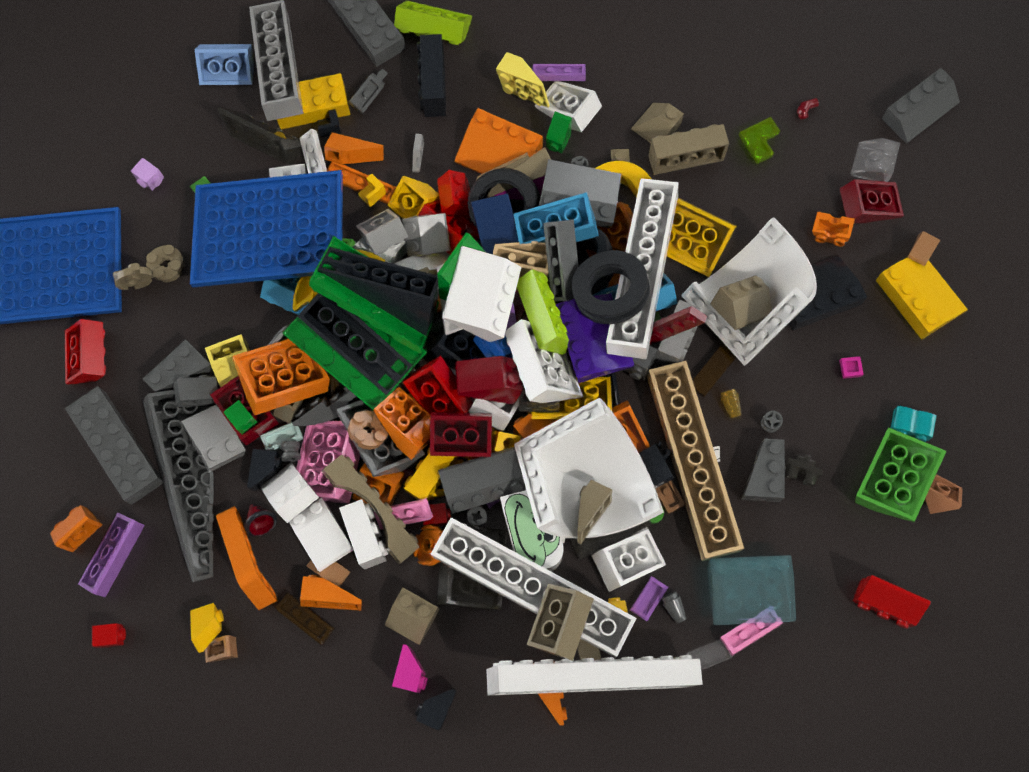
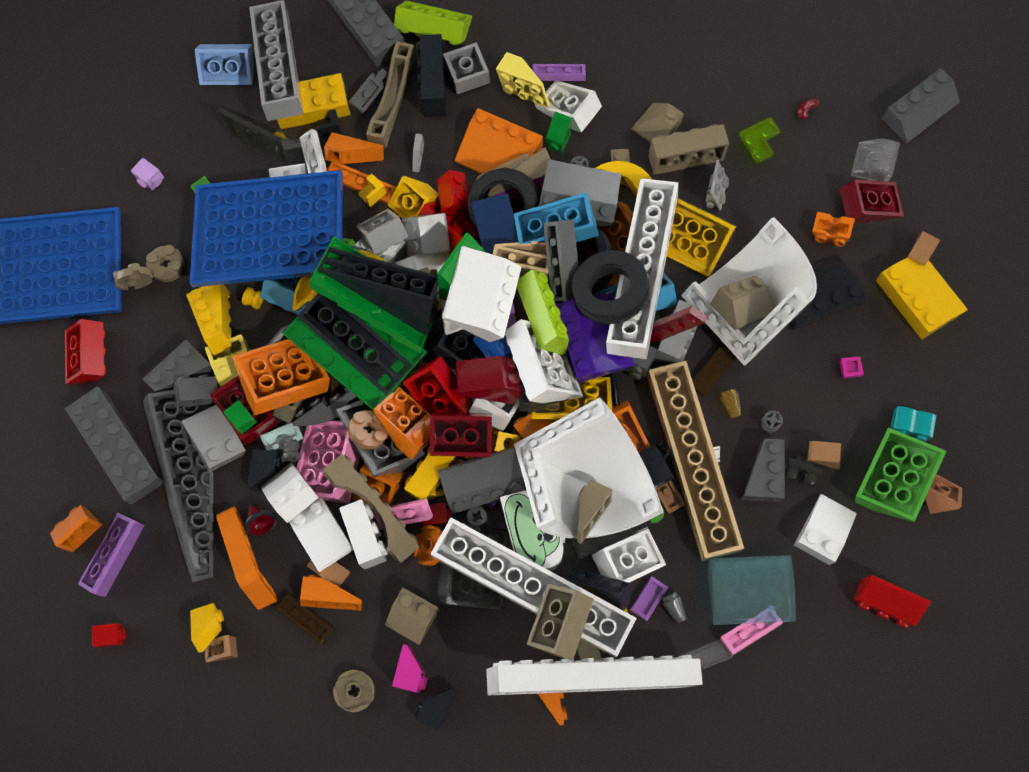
(212, 314): none -> yellow wedge
(252, 298): none -> yellow wheel
(343, 686): none -> dark tan plate
(385, 116): none -> dark tan arch
(466, 68): none -> light grey brick
(606, 588): none -> black brick
(717, 186): none -> light grey hinge
(825, 453): none -> medium nougat slope
(826, 530): none -> white slope

